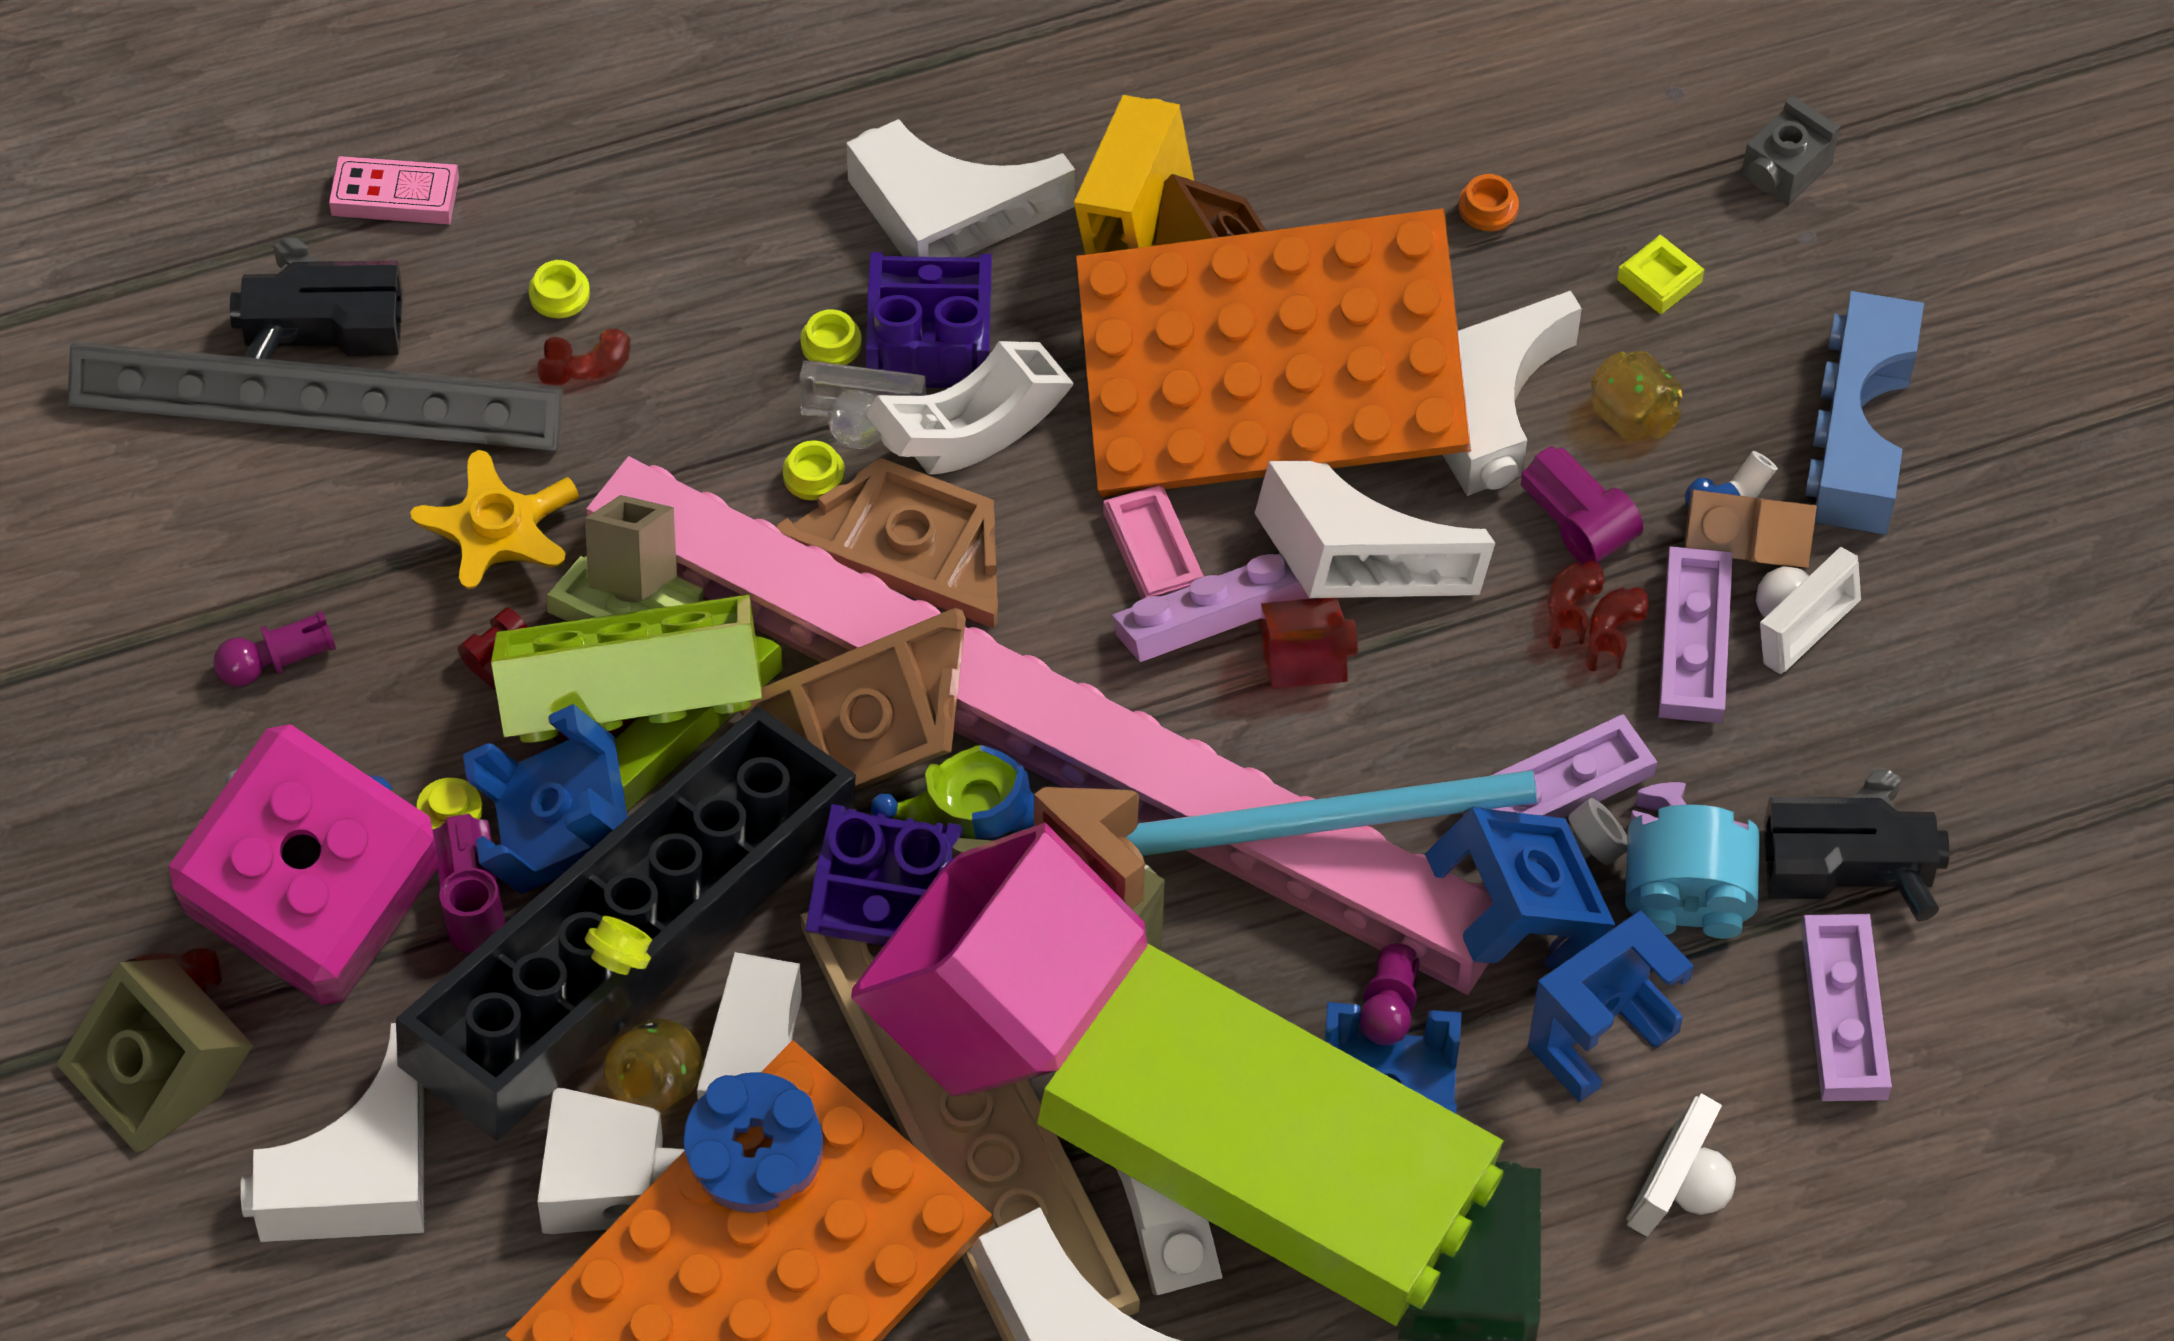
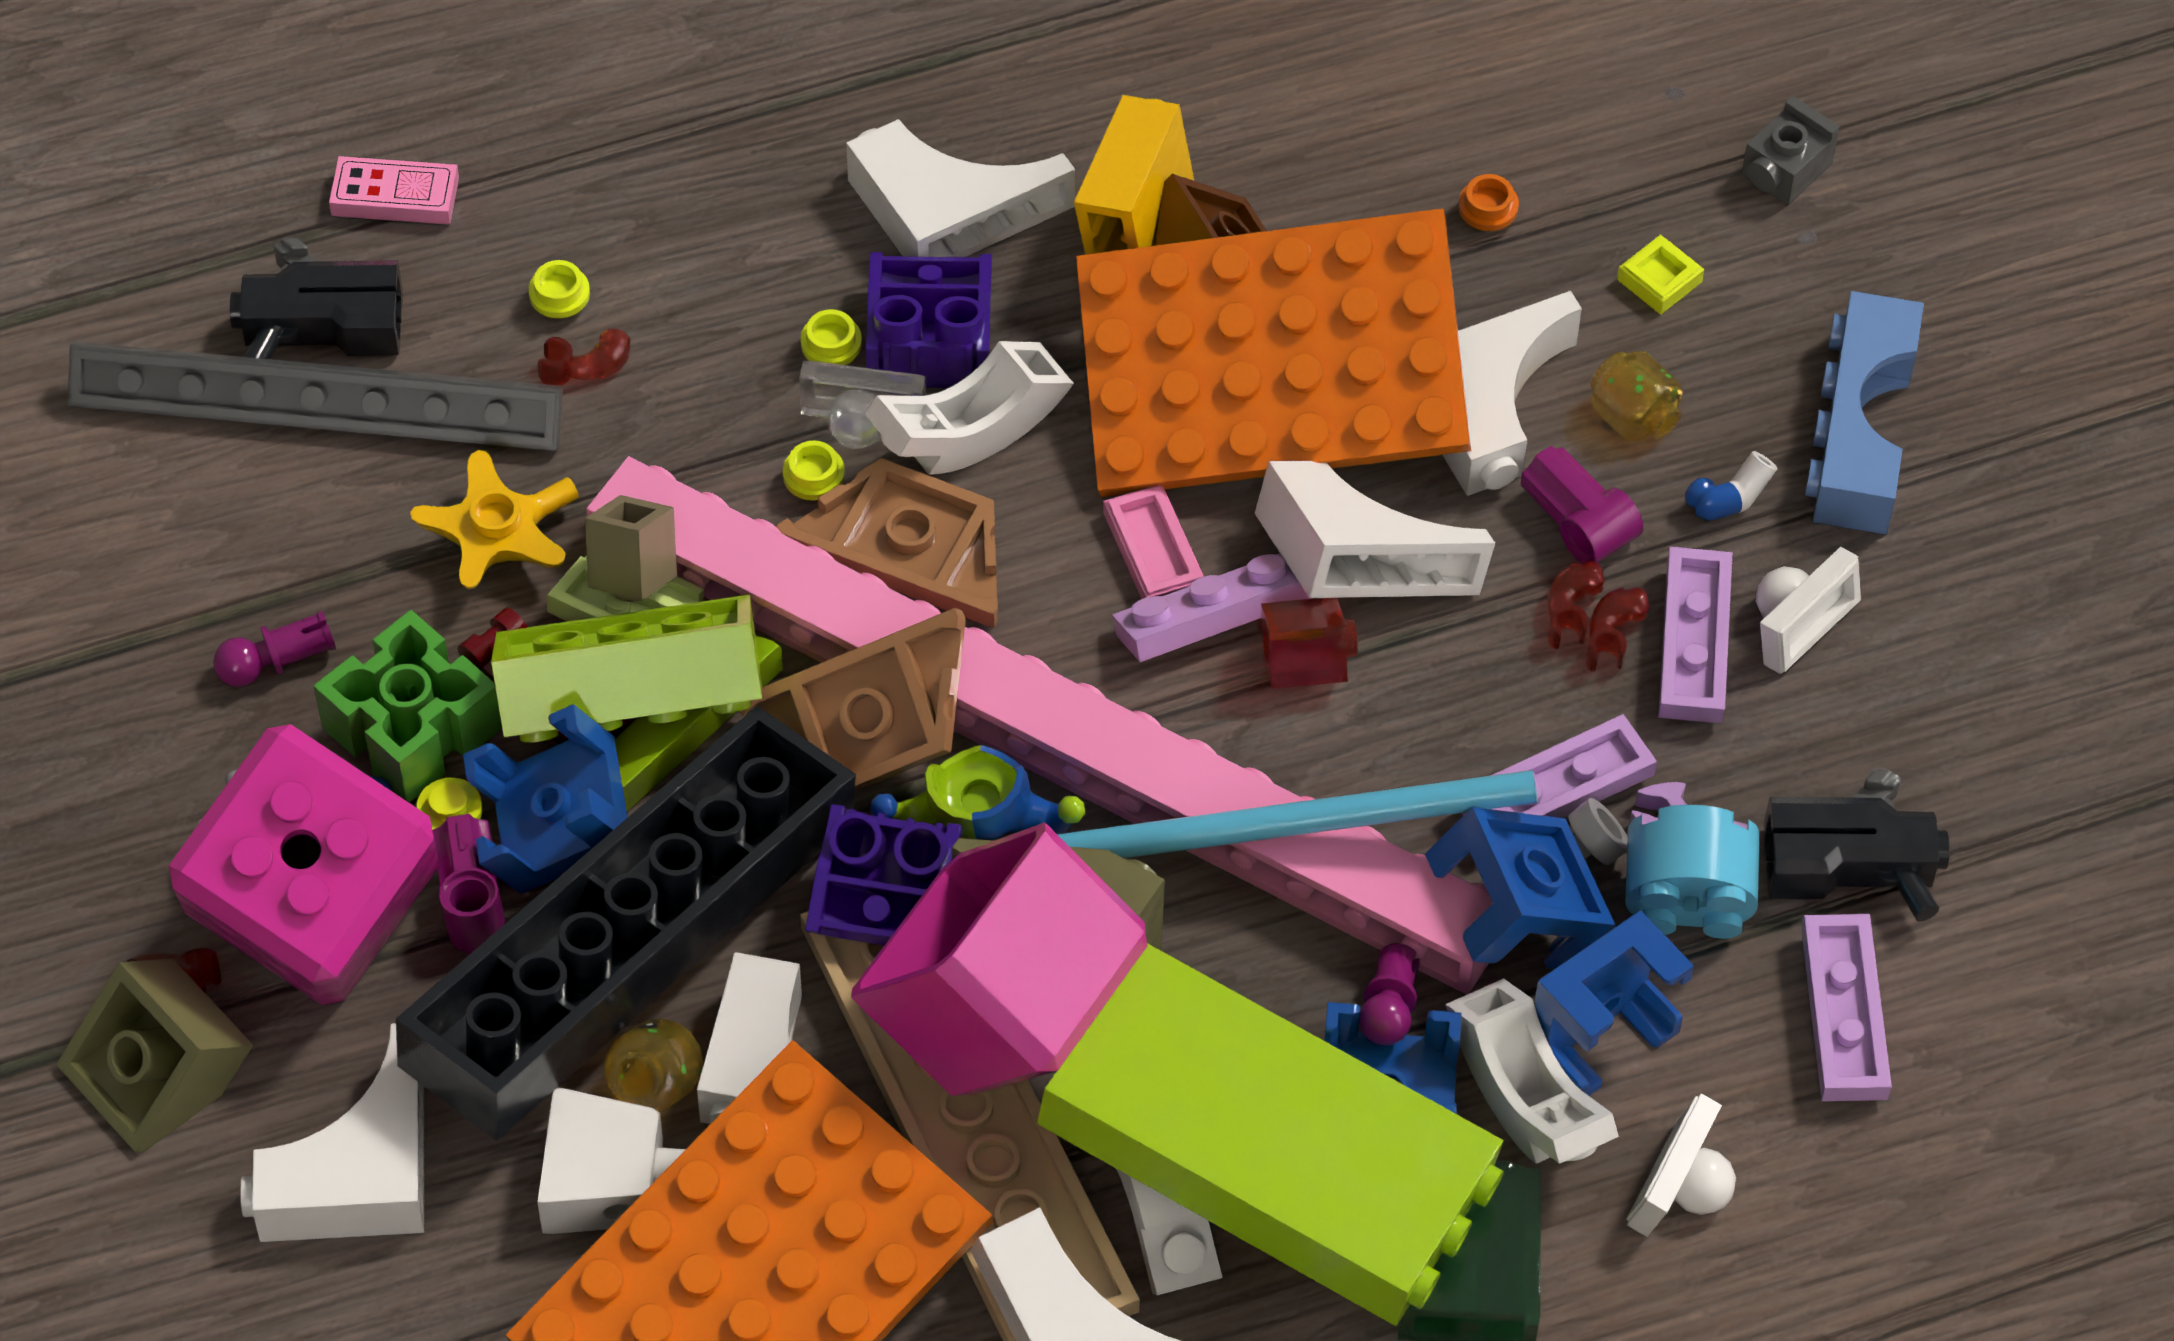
(408, 706): none -> bright green brick
(619, 945): neon yellow plate -> none
(776, 1172): blue plate -> none
(1096, 829): medium nougat slope -> none
(1524, 1079): none -> white arch
(1751, 528): medium nougat slope -> none

